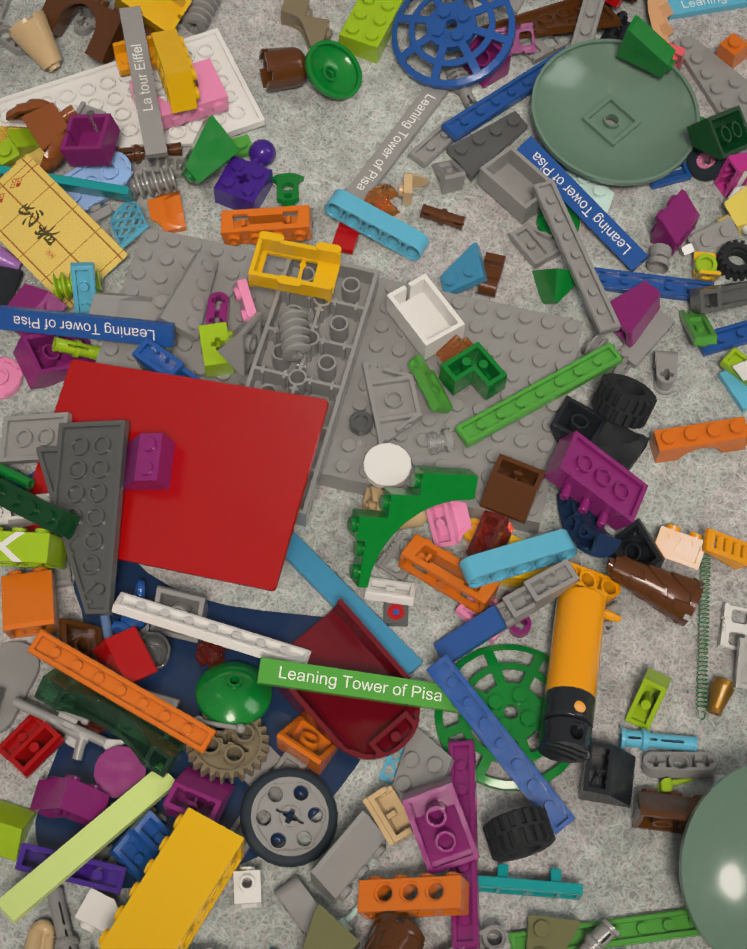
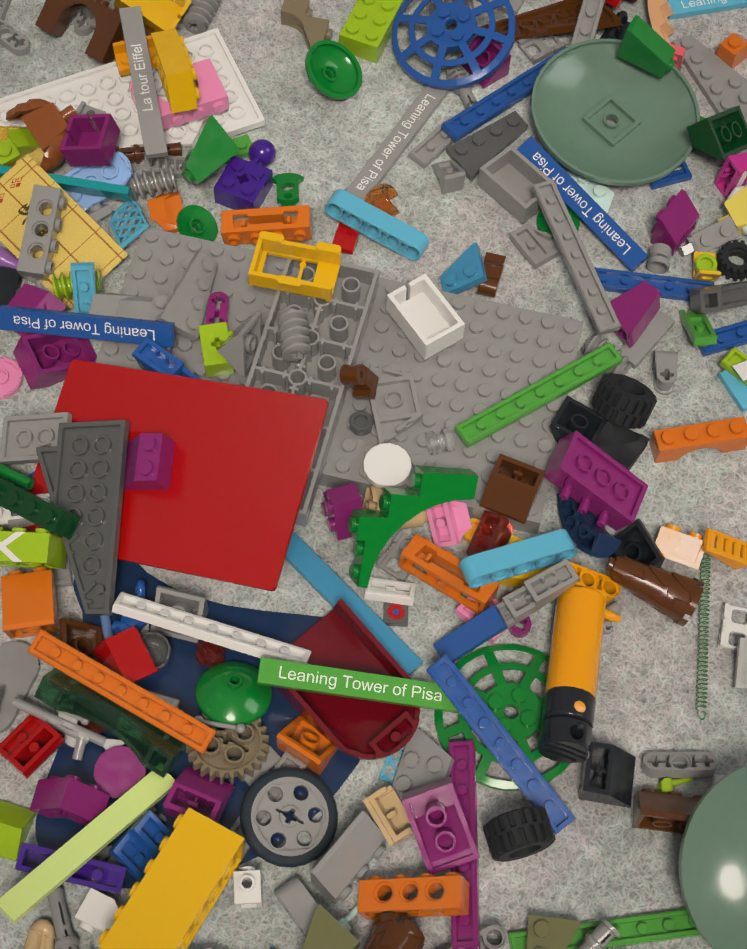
(37, 40): tan cone -> none
(41, 199): none -> light grey brick
(75, 348): lime pin -> none
(200, 219): none -> green dish
(244, 298): bright pink wing -> none
(282, 68): reddish brown cylinder -> none
(338, 507): none -> magenta brick
(360, 379): none -> reddish brown leg
(411, 180): tan plate -> none
(430, 385): bright green hinge -> none
(442, 216): reddish brown pin -> none
(453, 347): clear orange bracket -> none
(476, 368): green brick -> none
(517, 48): magenta piece -> none
(551, 889): teal hinge -> none
(553, 284): green slope -> none
(642, 738): medium azure pin -> none
(648, 699): lime slope -> none
(699, 170): black bush -> none
(720, 694): pearl gold cone -> none

